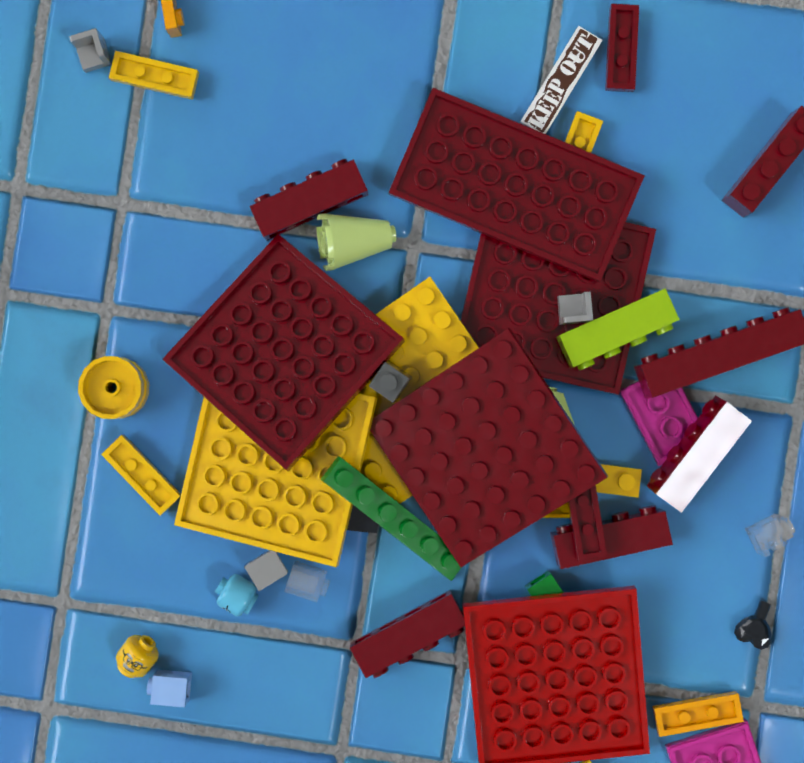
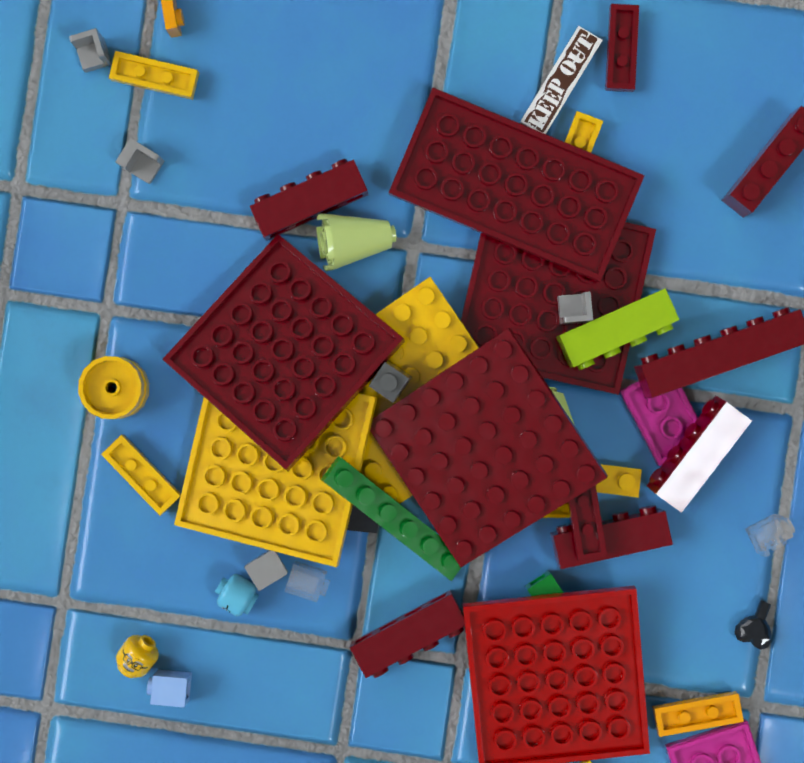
(140, 161): none -> light grey panel

